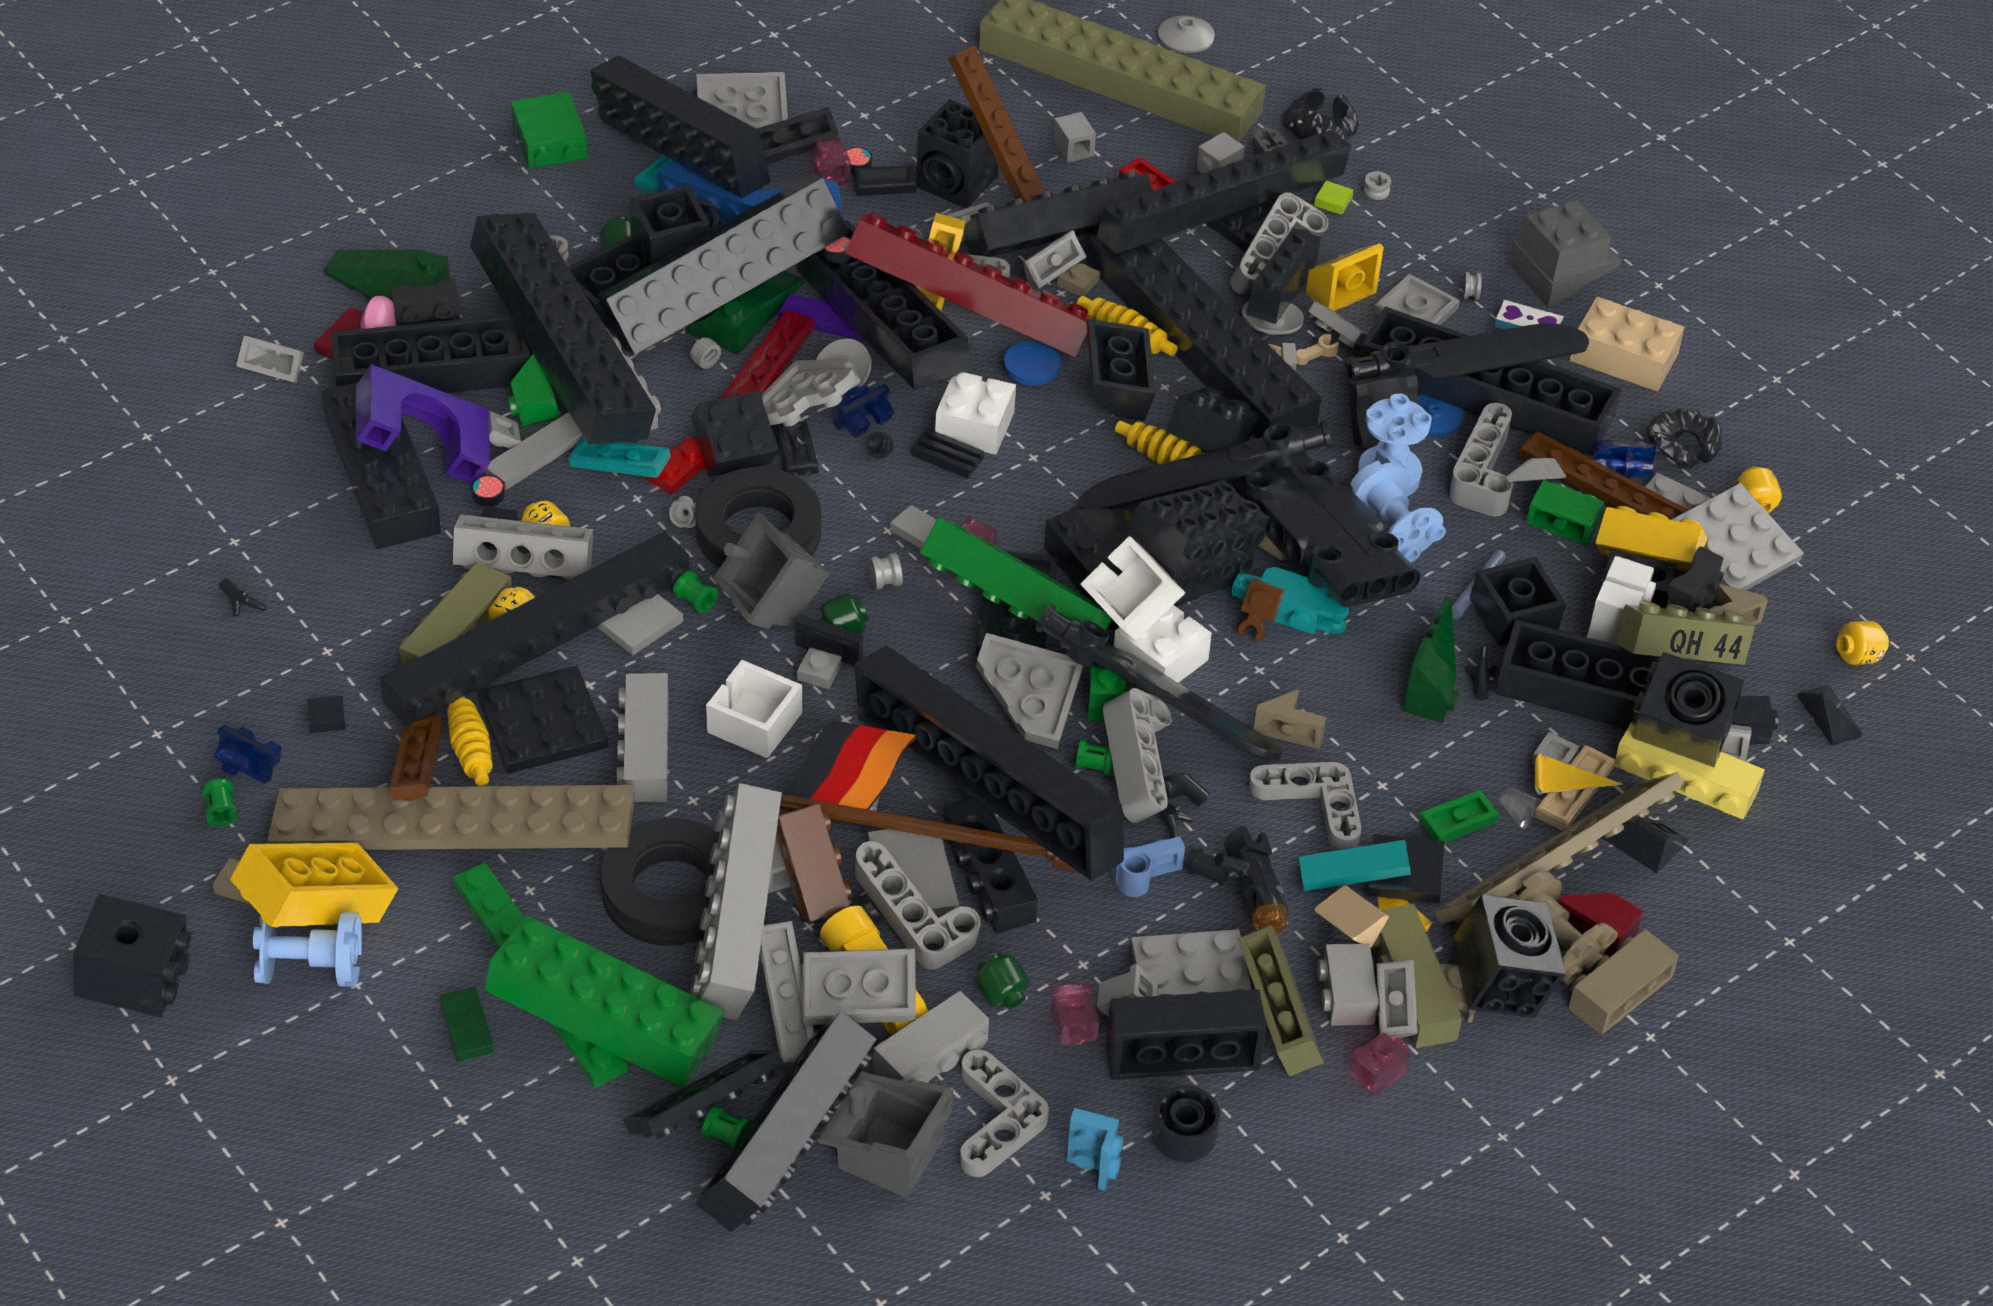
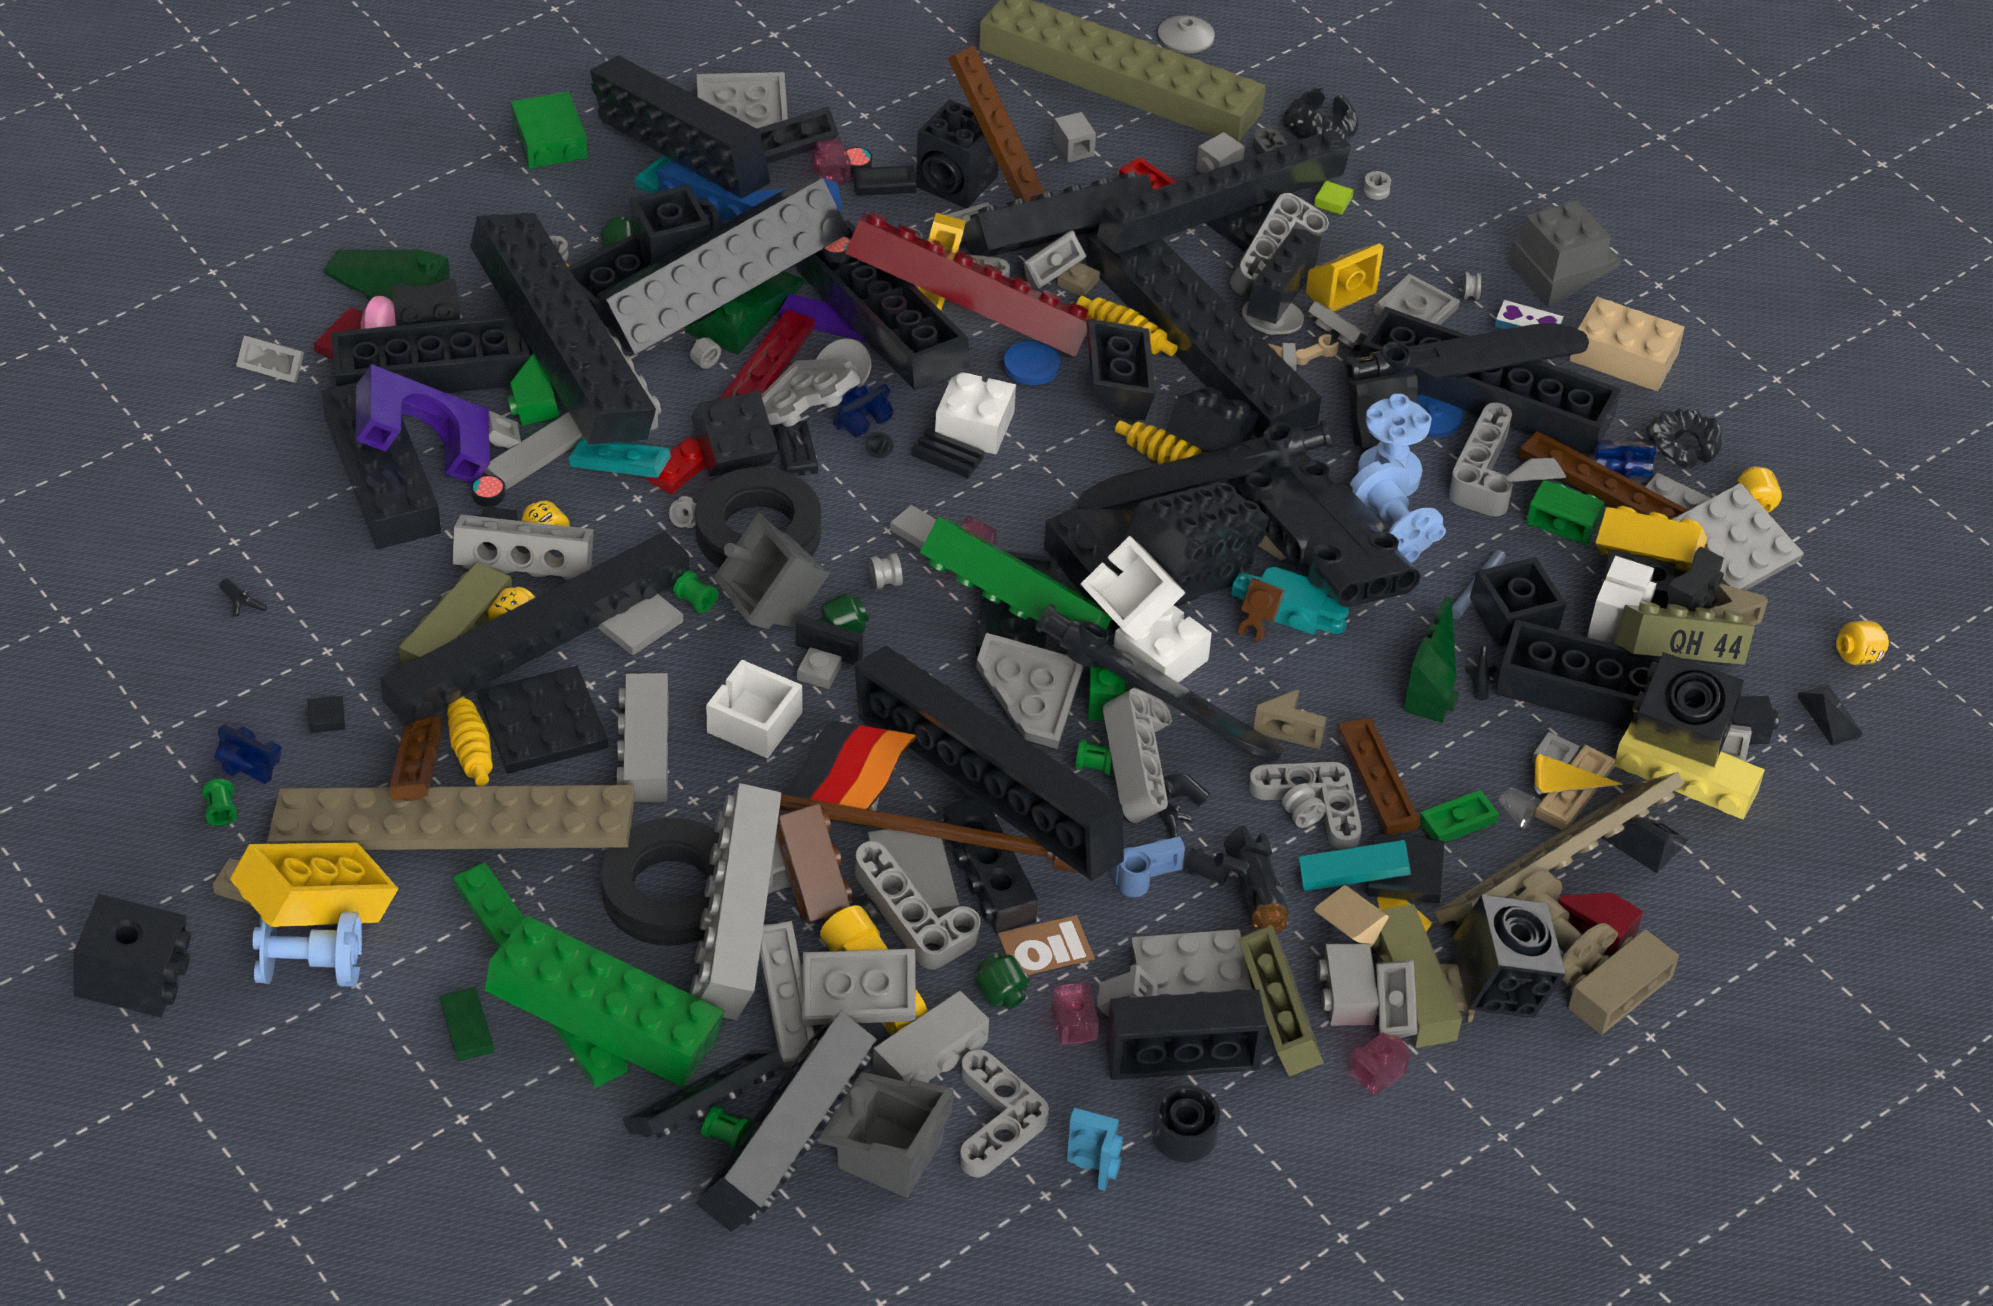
(1048, 945): none -> sticker
(1303, 805): none -> light grey wheel
(1378, 776): none -> reddish brown plate

